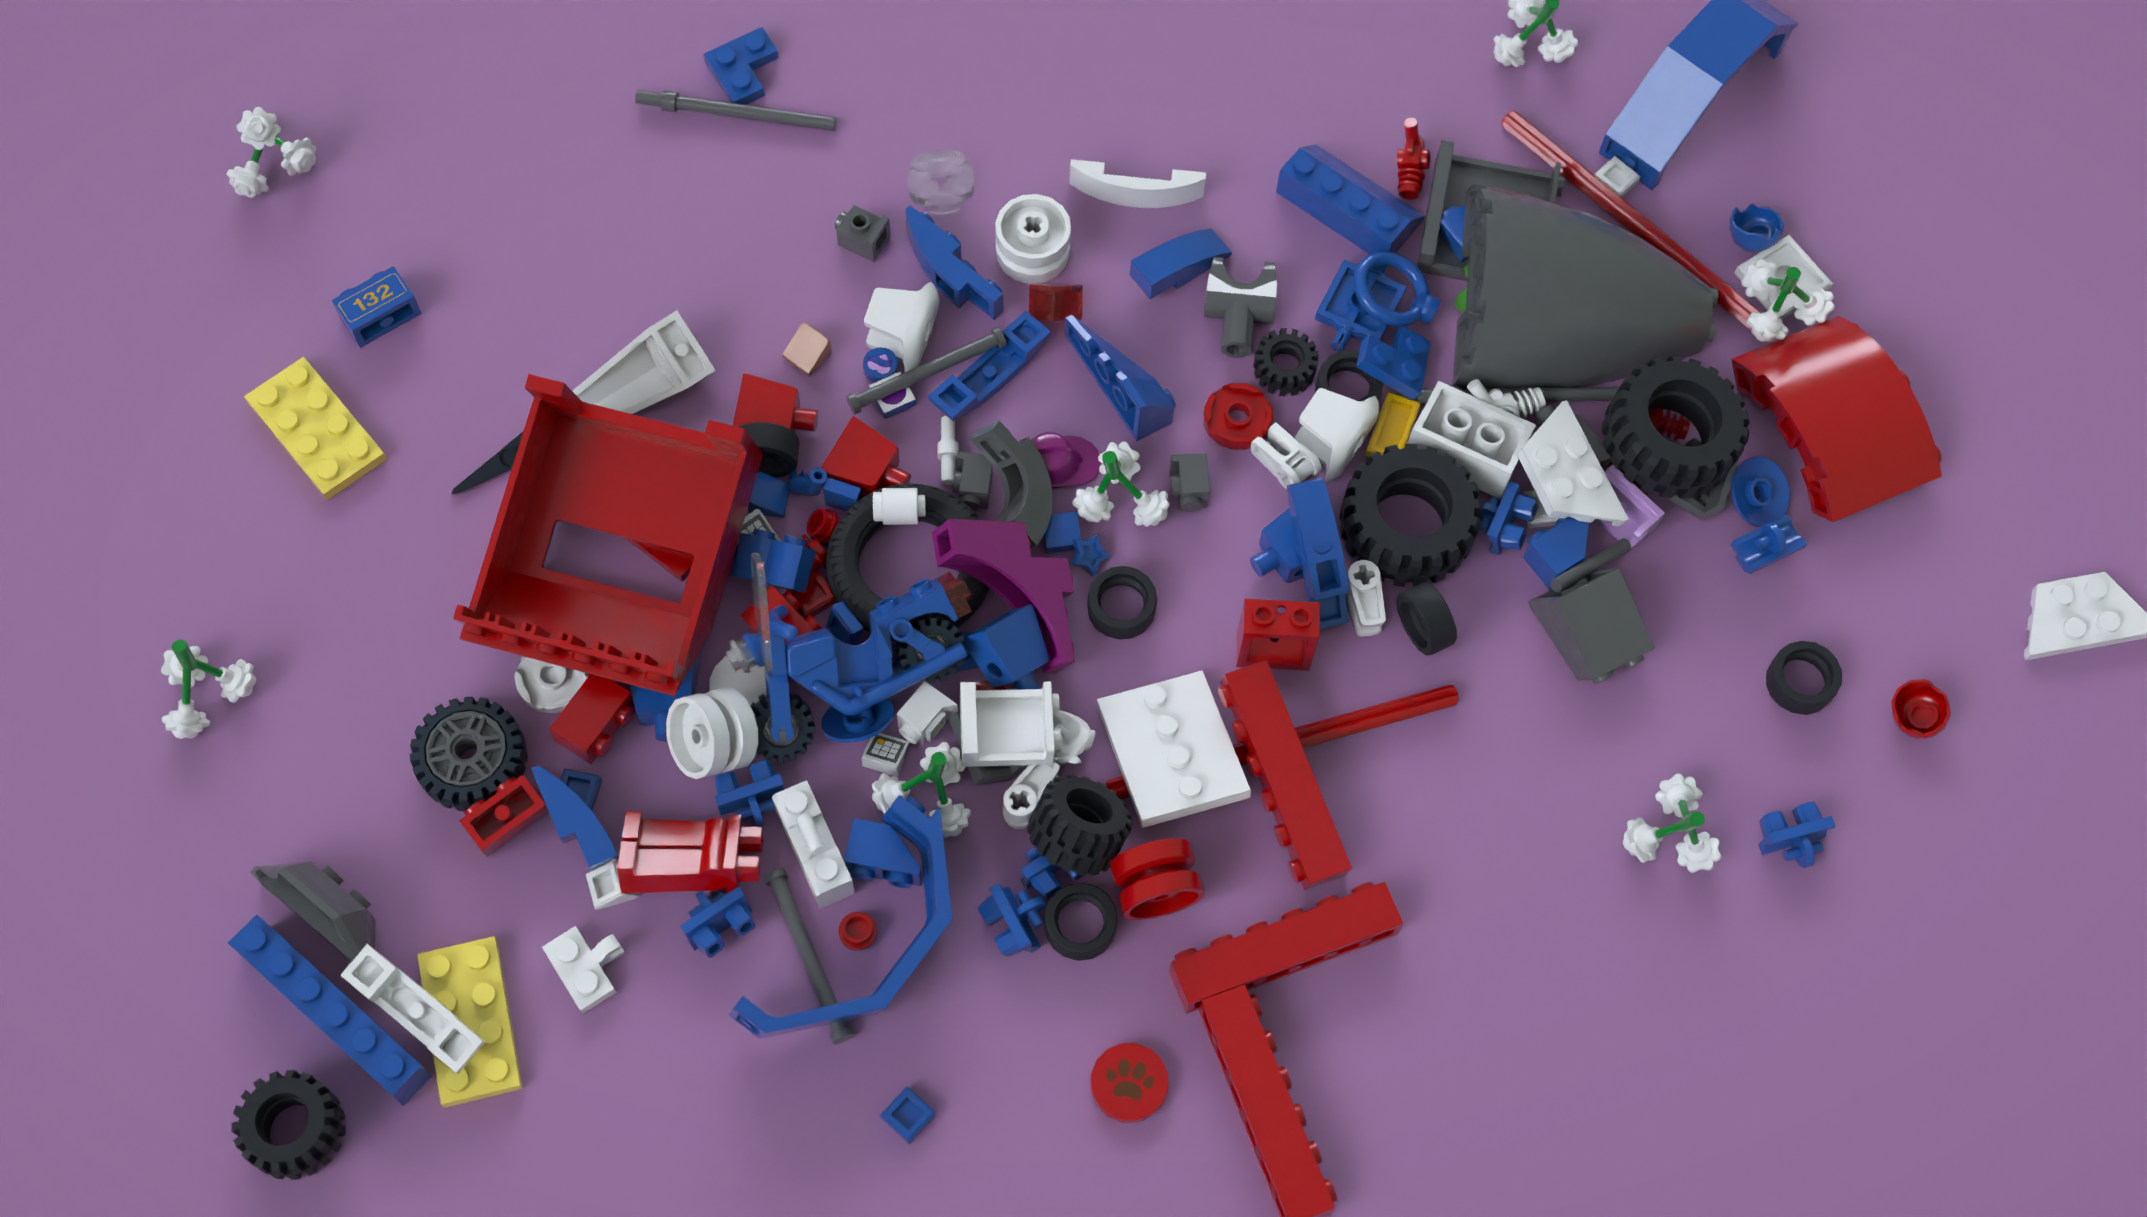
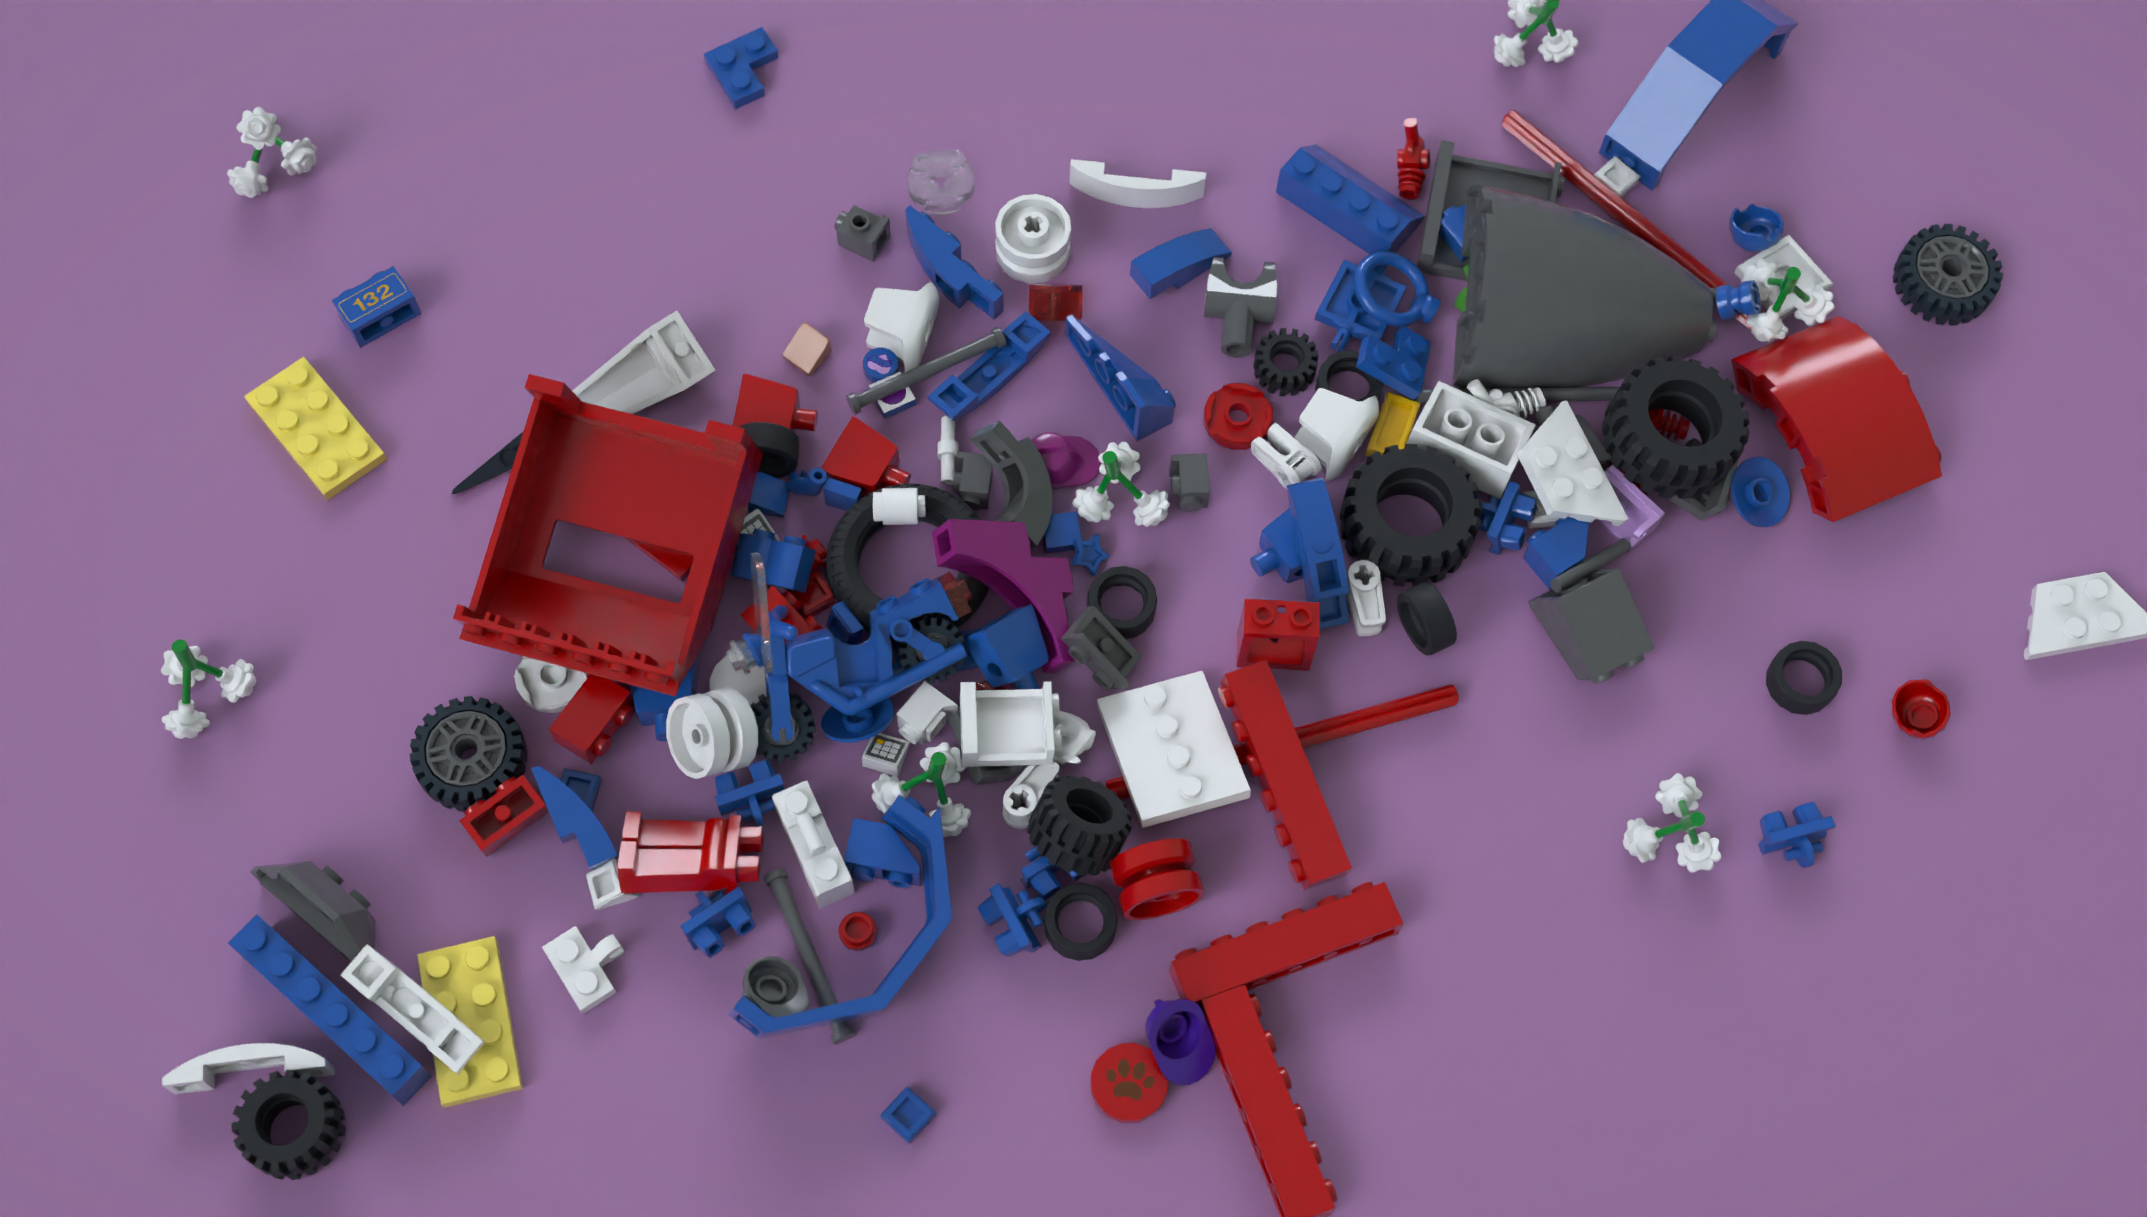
(200, 1072): none -> white slope
(672, 101): dark grey bar -> none
(775, 986): none -> dark grey hat
(822, 524): red plate -> none
(1101, 648): none -> dark grey bracket
(1180, 1040): none -> dark purple piece
(1738, 300): none -> blue wheel
(1767, 544): blue hips -> none
(1947, 274): none -> wheel

